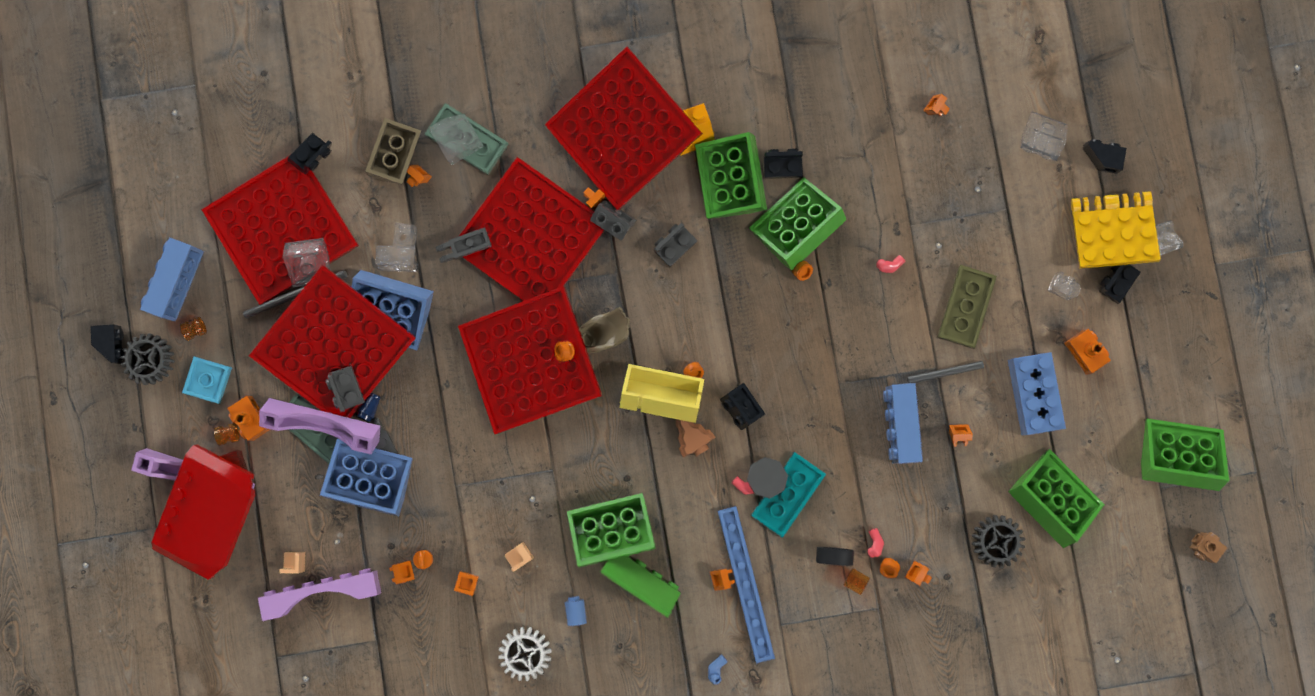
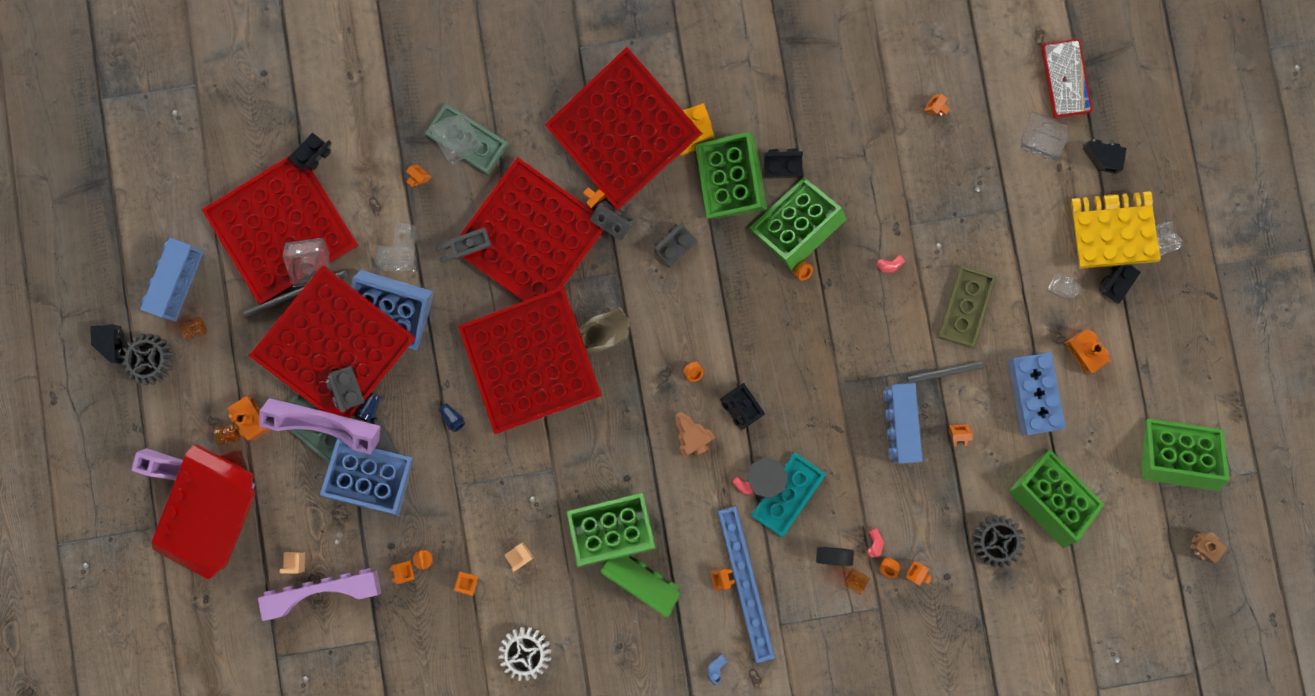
(207, 380): medium azure tile -> none
(392, 152): dark tan slope -> none
(451, 417): none -> dark blue cone
(564, 351): orange tile -> none
(575, 611): medium blue brick -> none
(661, 393): light yellow piece -> none
(1066, 78): none -> tile

